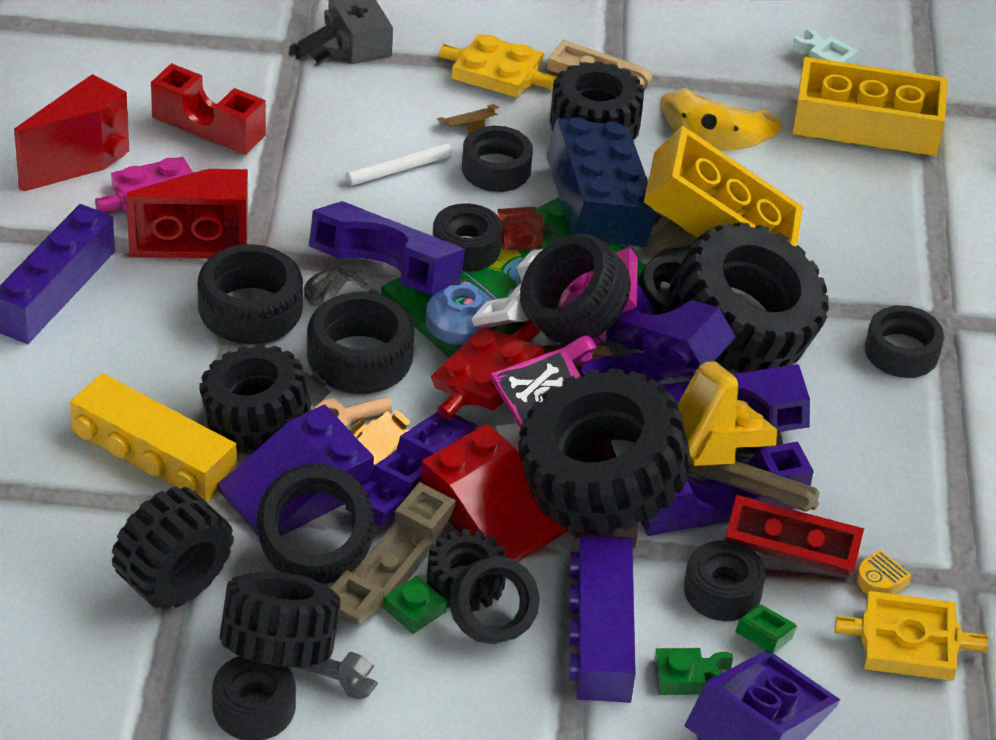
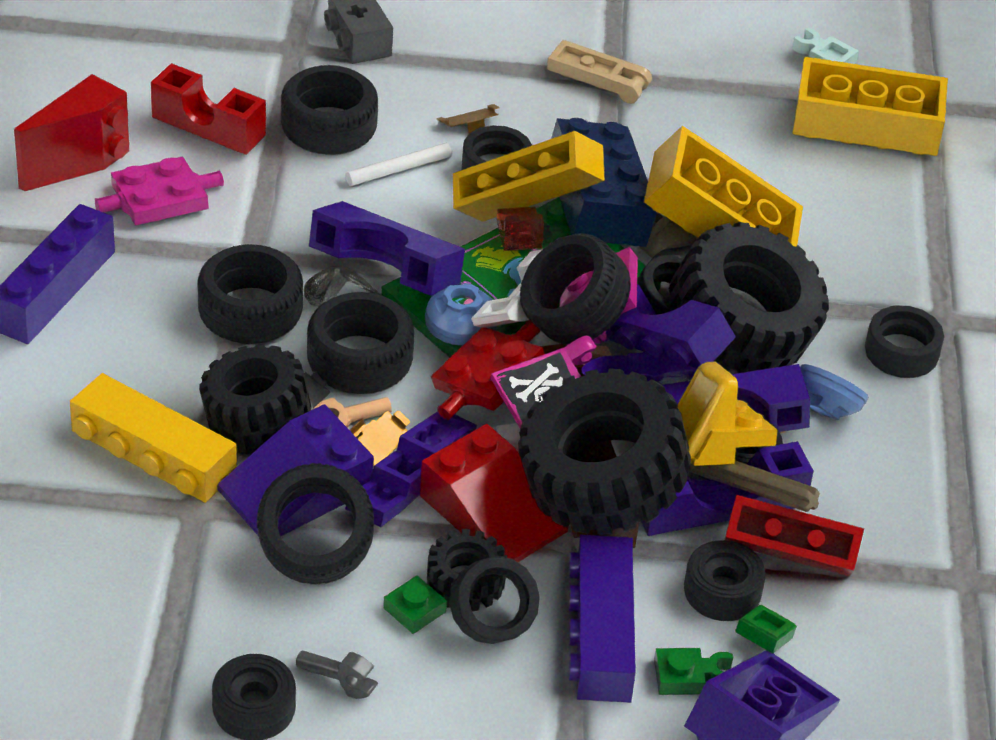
(172, 547): black tyre -> none
(189, 215): red slope -> none
(279, 619): black tyre -> none
(314, 43): black piece -> none
(329, 131): none -> black tyre
(396, 555): dark tan slope -> none
(475, 222): black tyre -> none
(497, 65): yellow plate -> none
(529, 176): none -> yellow brick
(598, 95): black tyre -> none
(752, 125): yellow piece -> none
(832, 394): none -> medium blue piece
(882, 574): yellow tile -> none
(910, 635): yellow plate -> none

